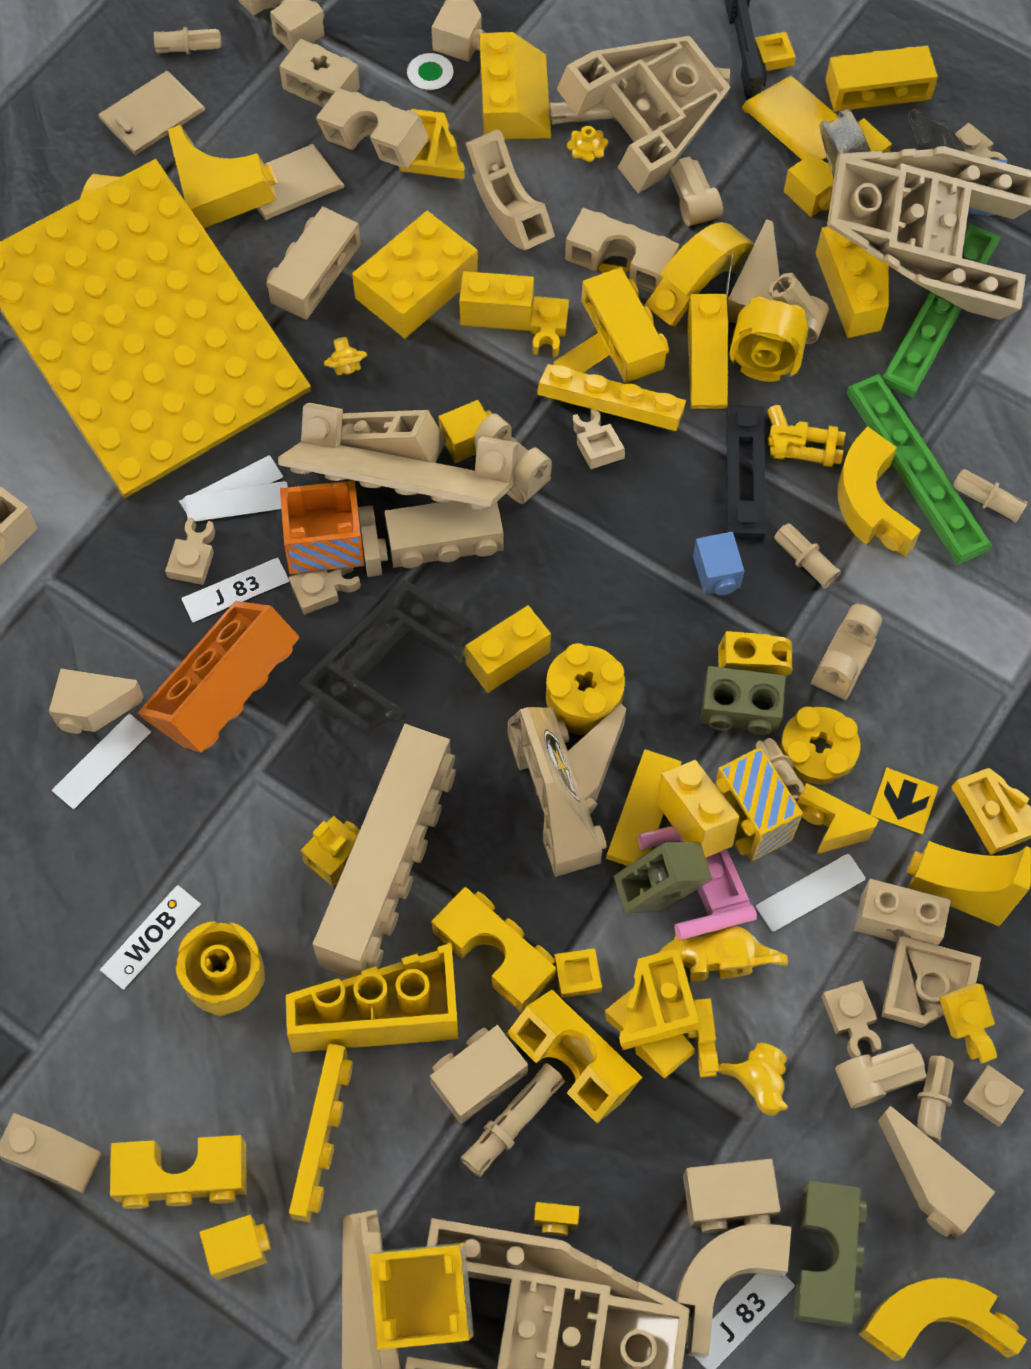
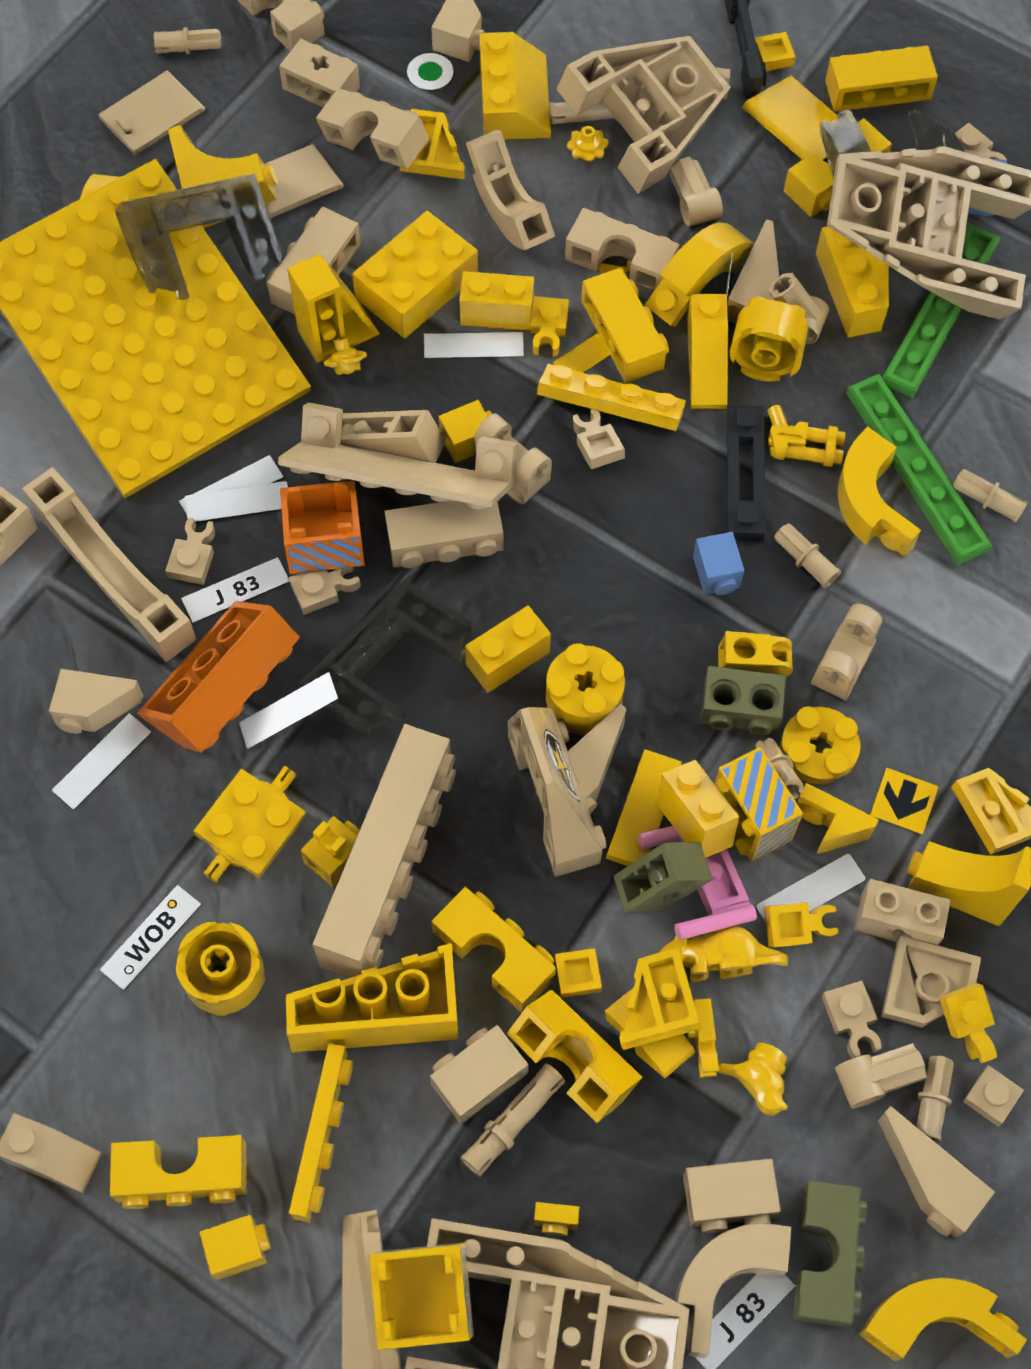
(135, 596): none -> tan arch
(151, 219): none -> clear smoke wedge
(249, 823): none -> yellow plate
(288, 710): none -> white sticker
(326, 308): none -> yellow wedge
(374, 548): tan plate -> none
(473, 345): none -> white sticker
(793, 923): none -> yellow plate

